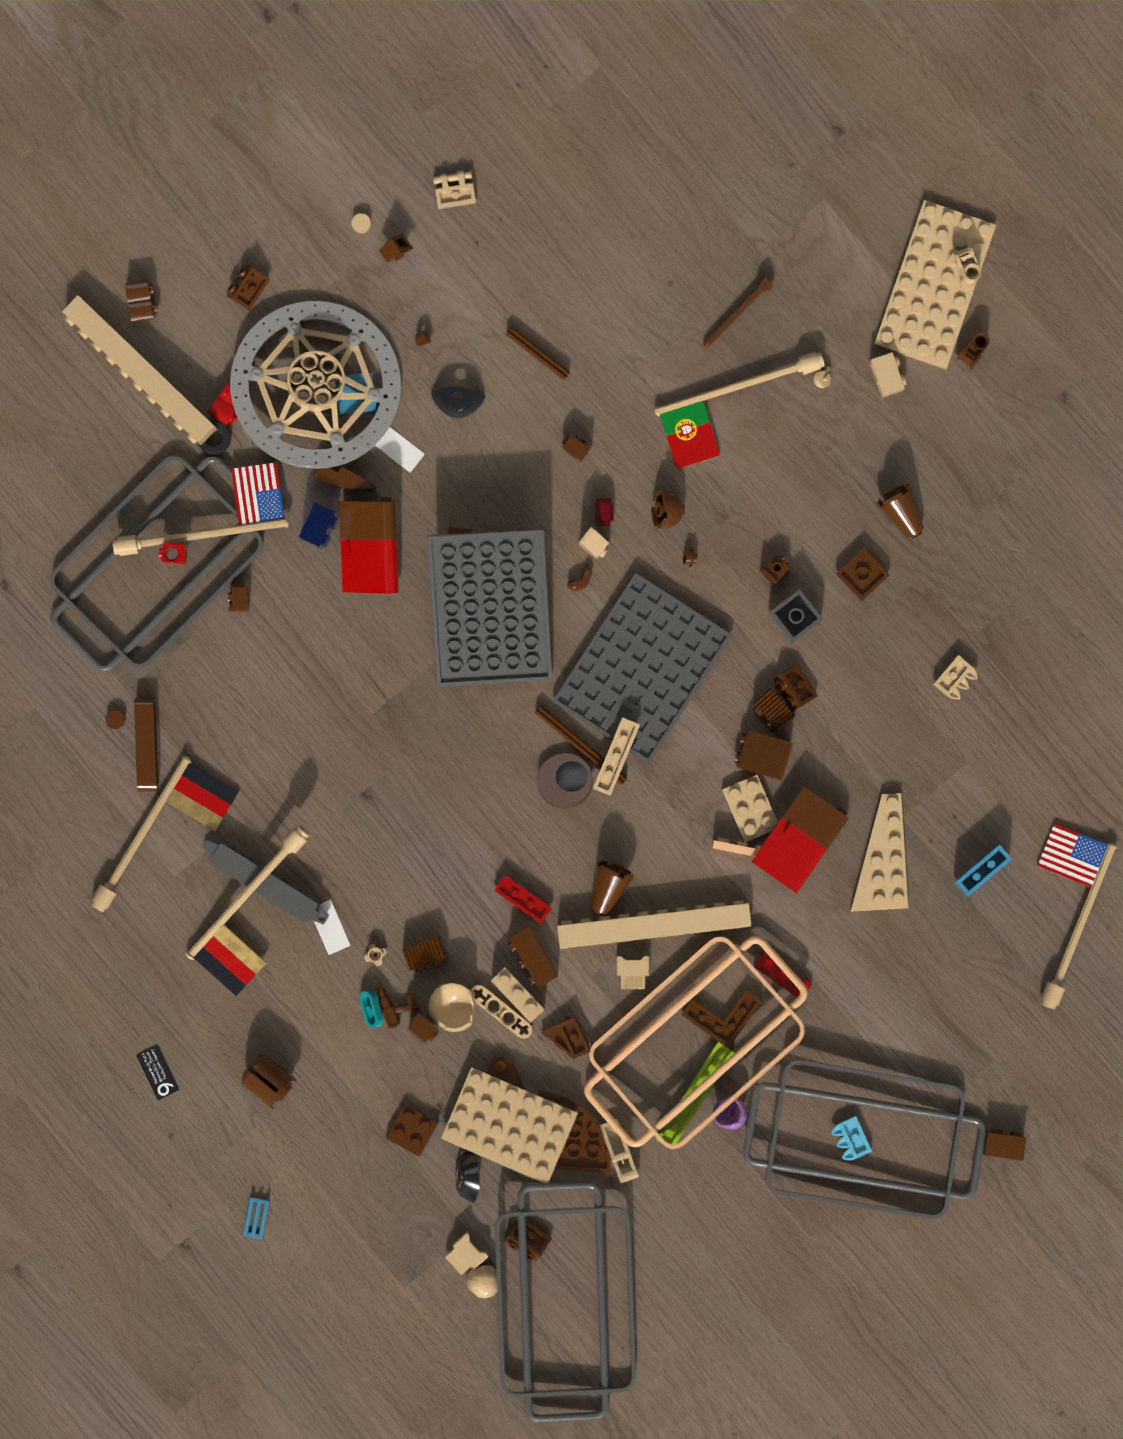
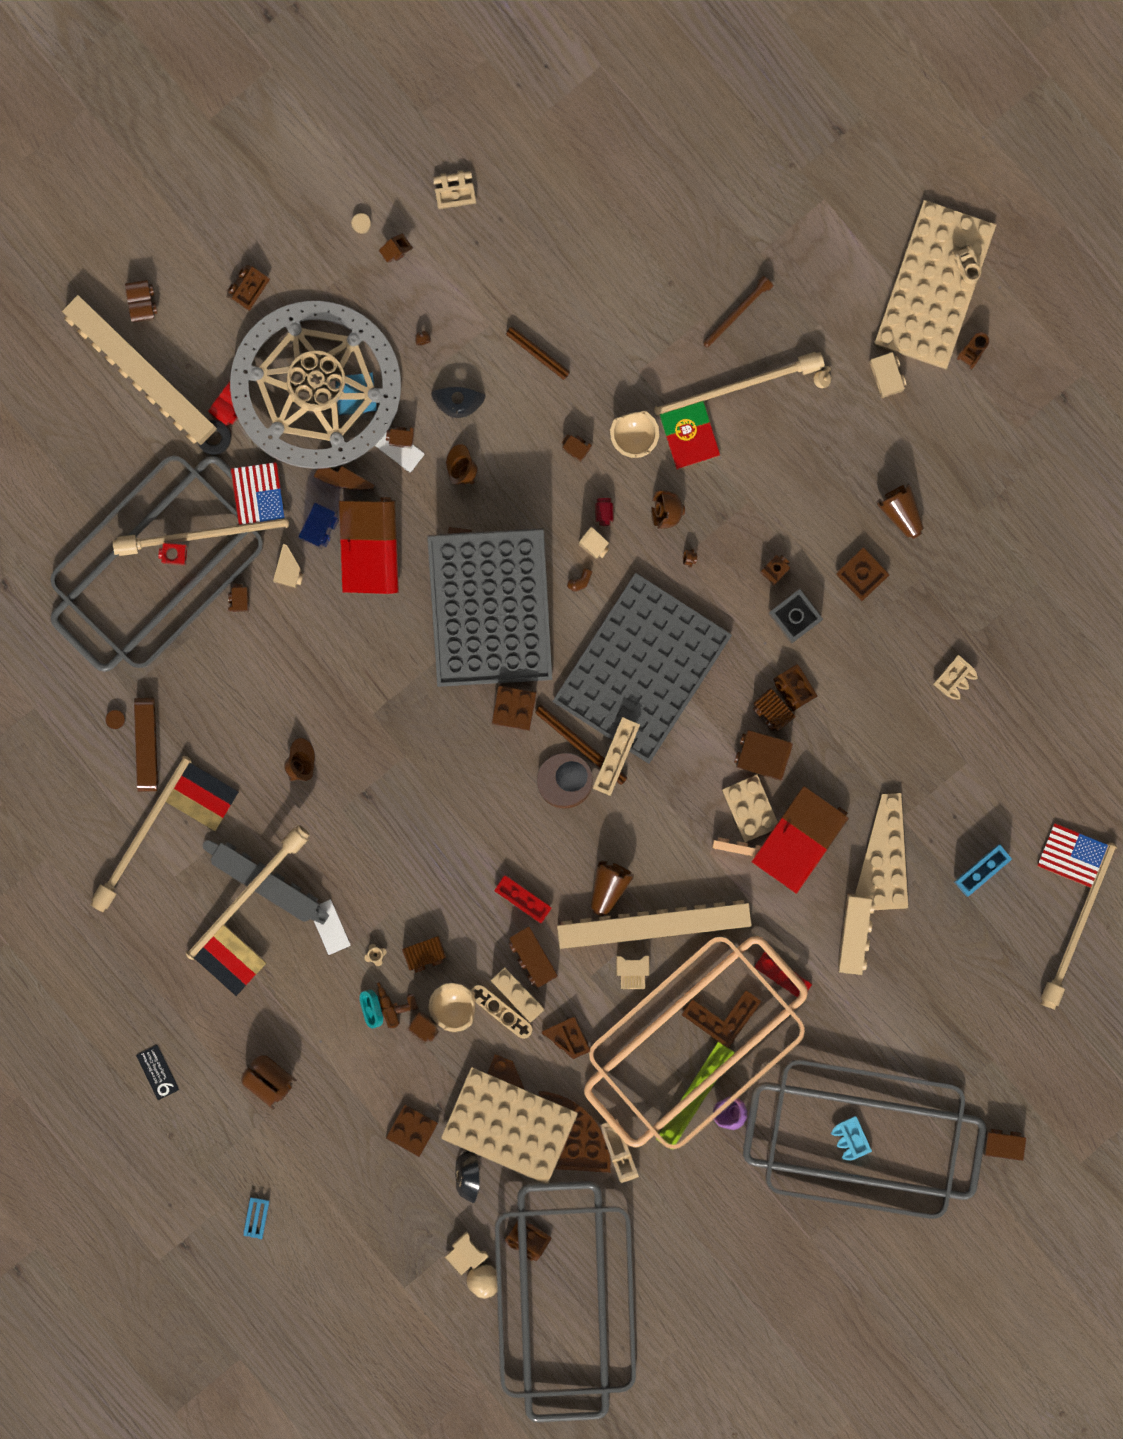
(288, 570): none -> tan slope
(300, 760): none -> reddish brown piece
(400, 437): none -> reddish brown brick
(460, 465): none -> reddish brown piece
(514, 708): none -> reddish brown brick
(634, 434): none -> tan cylinder
(854, 934): none -> tan brick

